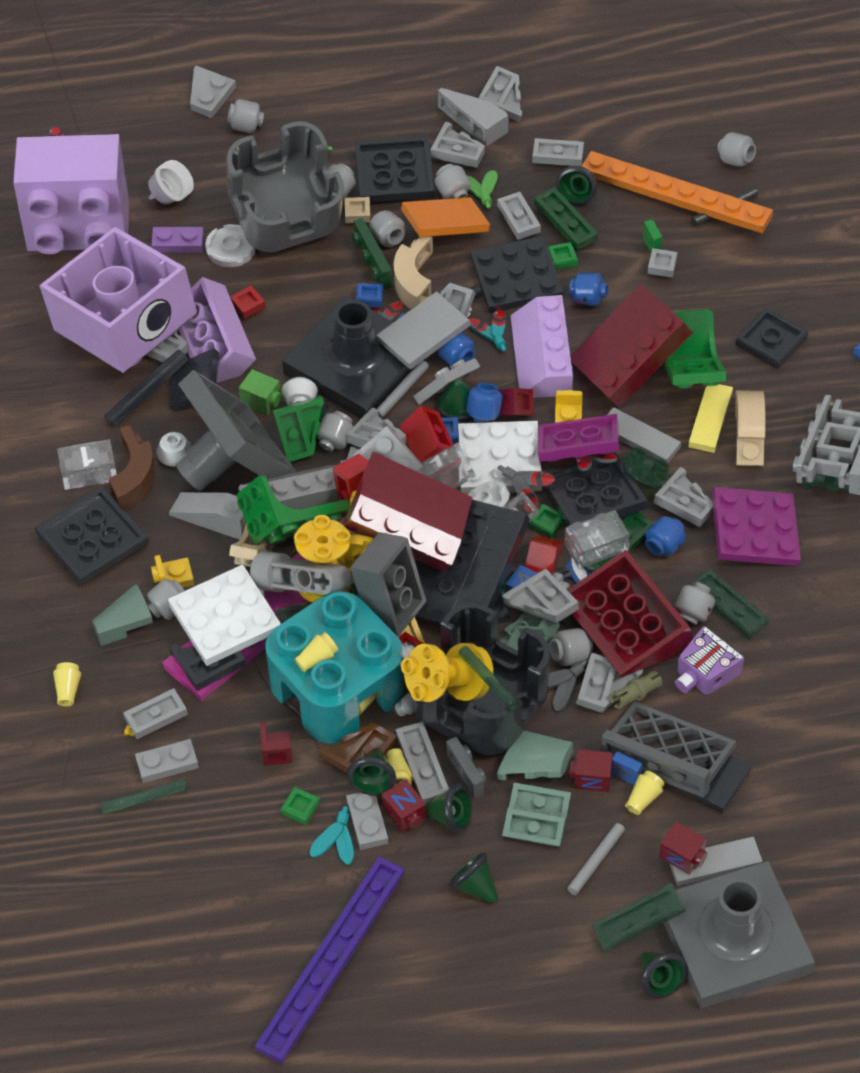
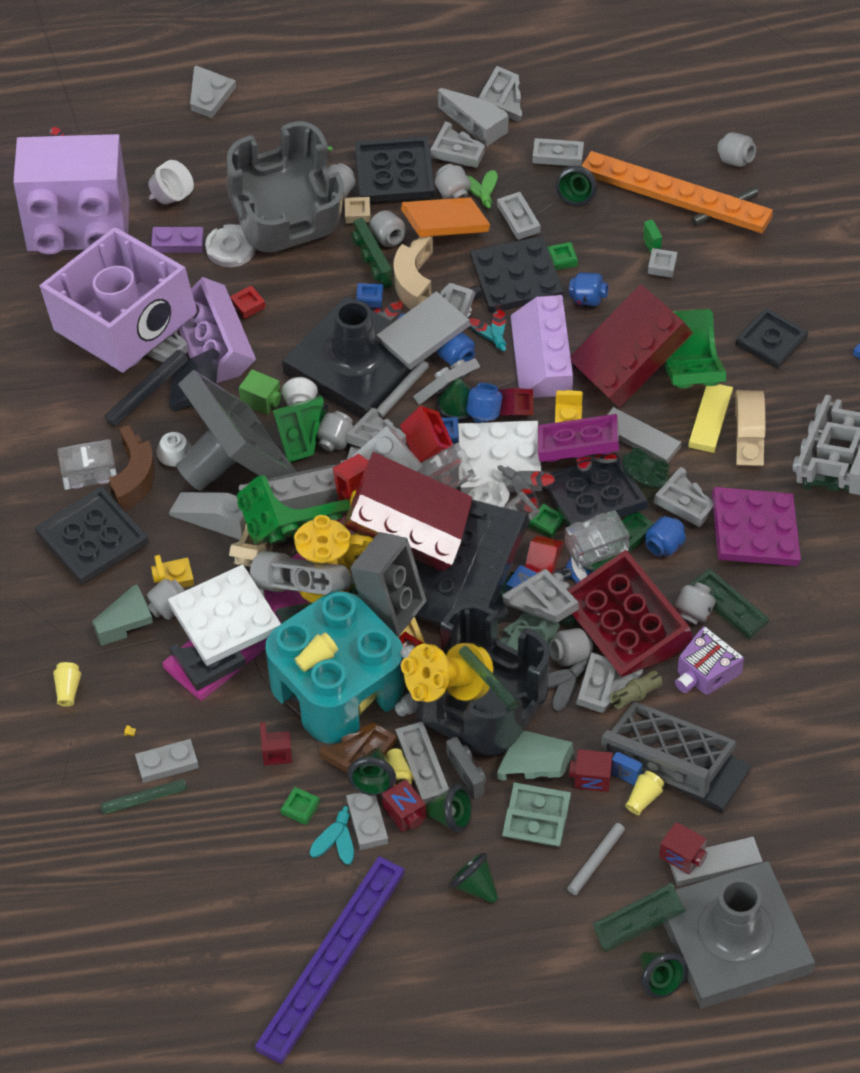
(155, 713): light grey plate -> none
(245, 116): light grey head -> none
(566, 218): dark green plate -> none

